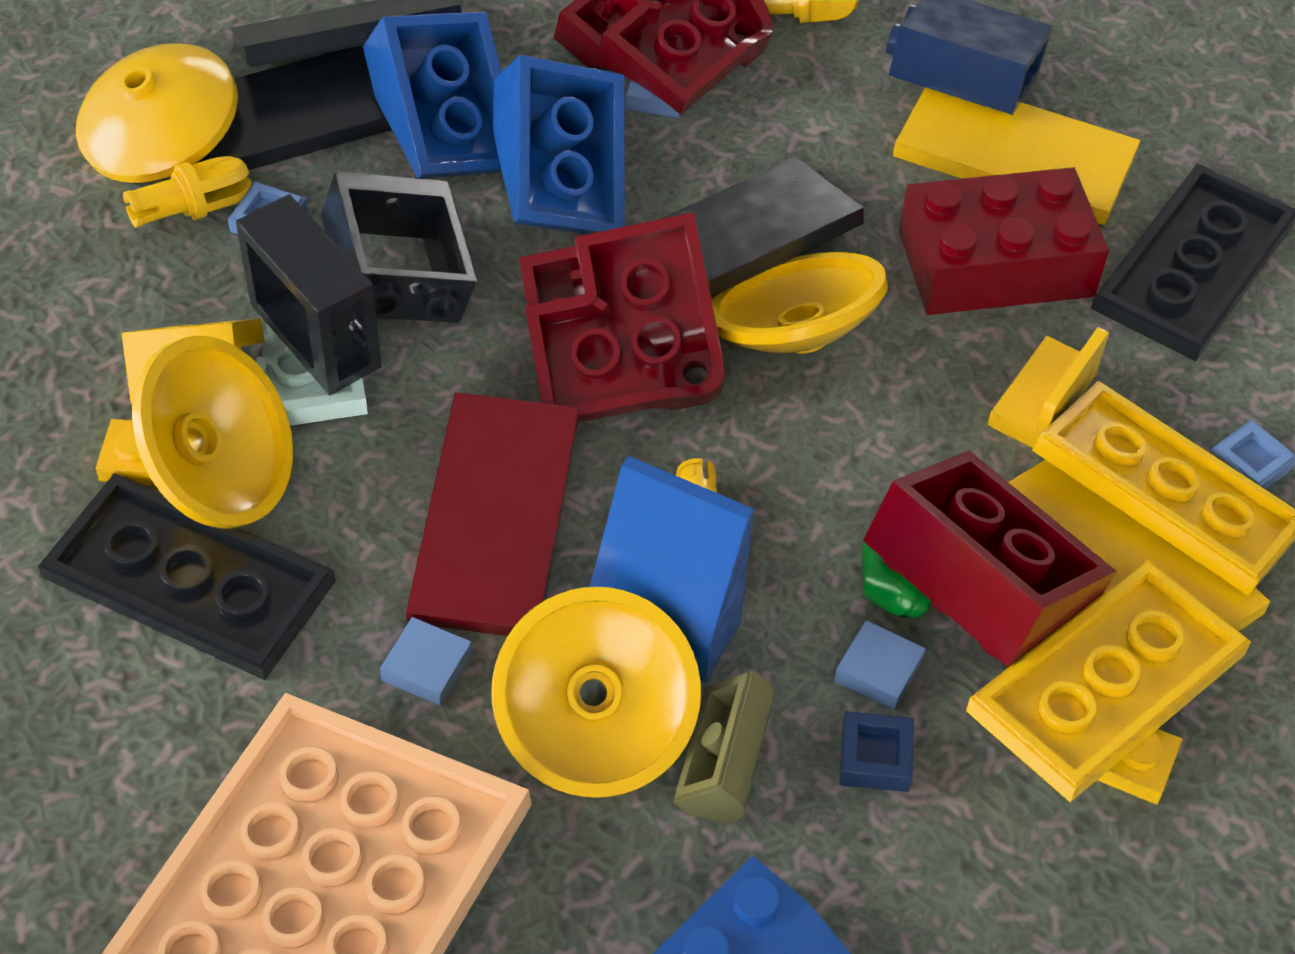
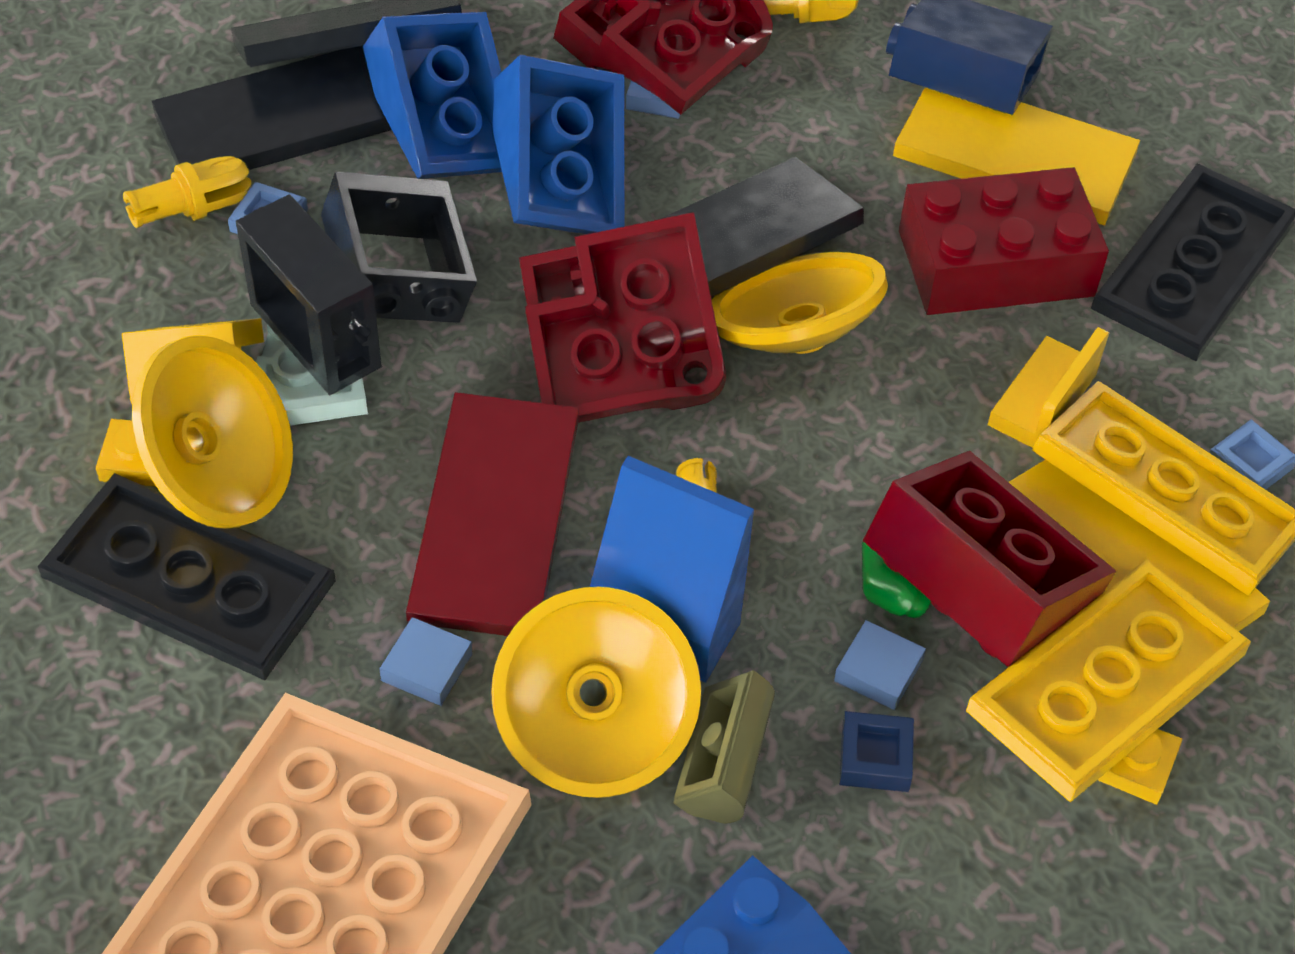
(156, 112): yellow dish -> none

